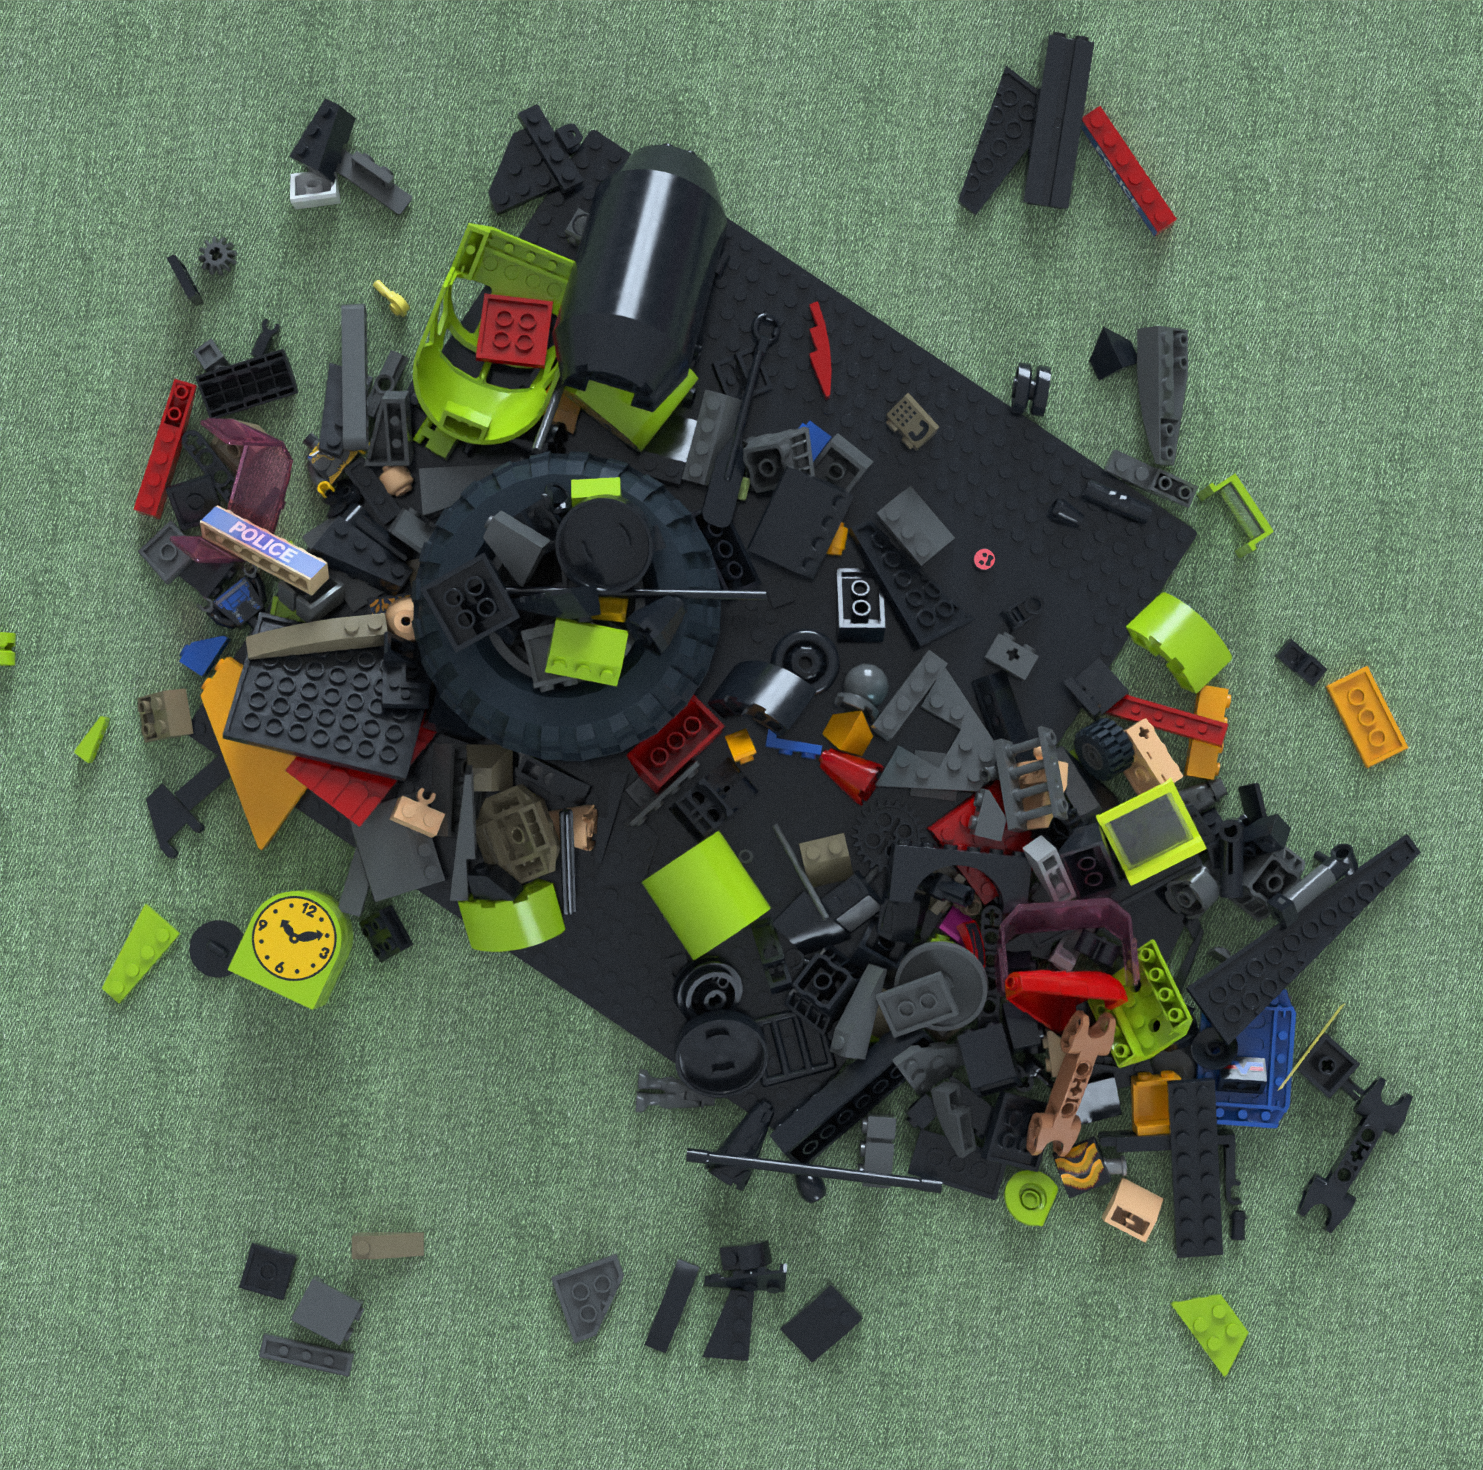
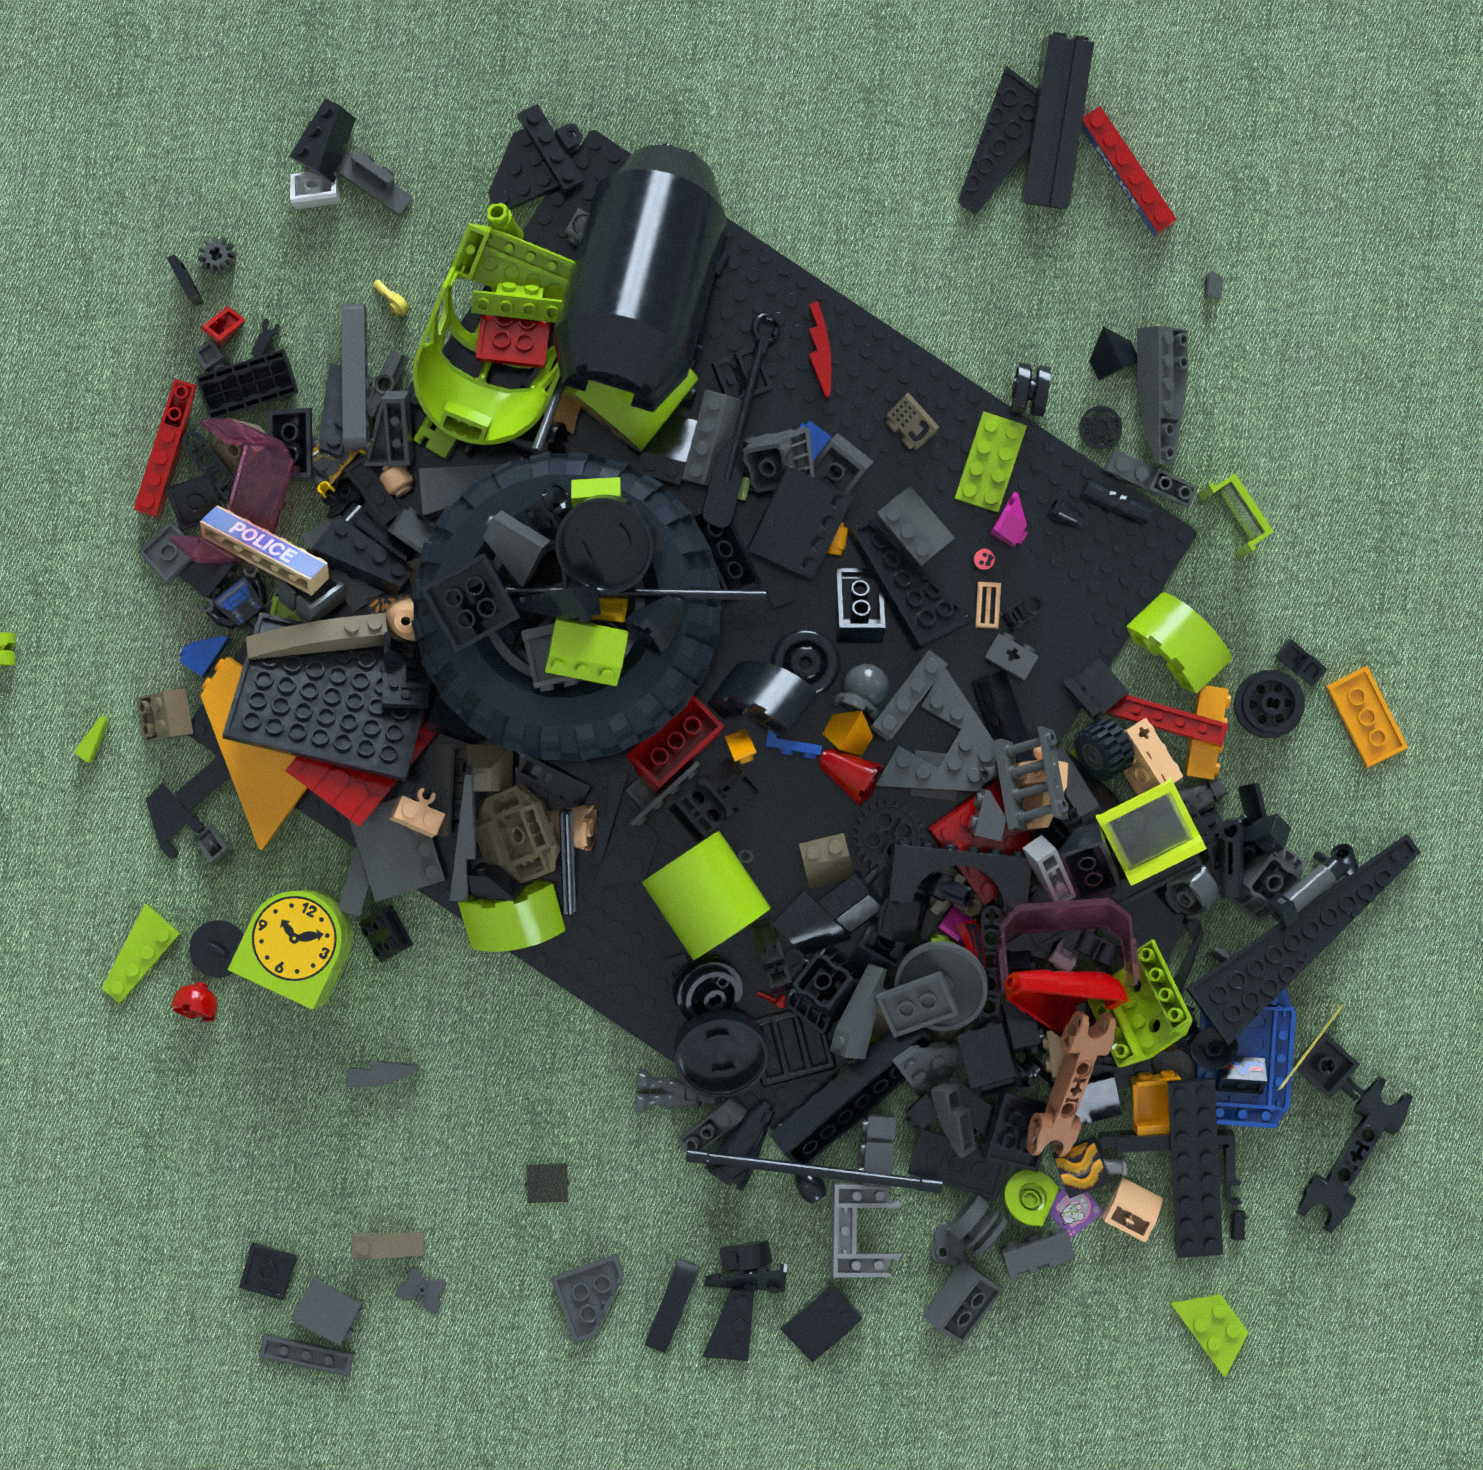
(195, 1002): none -> red cylinder
(213, 845): none -> dark grey slope
(223, 326): none -> red slope
(295, 430): none -> black slope
(379, 1074): none -> dark grey slope
(423, 1289): none -> dark grey piece
(501, 218): none -> lime plant
(516, 302): none -> lime bracket
(547, 1183): none -> clear smoke piece
(714, 1124): none -> dark grey slope
(779, 1002): none -> red hand
(800, 871): dark grey axle -> none
(844, 1257): none -> light grey wedge
(953, 1248): none -> dark grey plate
(962, 1302): none -> dark grey slope
(980, 1228): none -> dark grey wheel
(986, 625): none -> light nougat tile
(990, 462): none -> lime plate
(1011, 523): none -> dark pink slope
(1037, 1252): none -> dark grey wedge
(1075, 1212): none -> sticker
(1100, 427): none -> black wheel
(1213, 286): none -> dark grey slope
(1249, 717): none -> black wheel

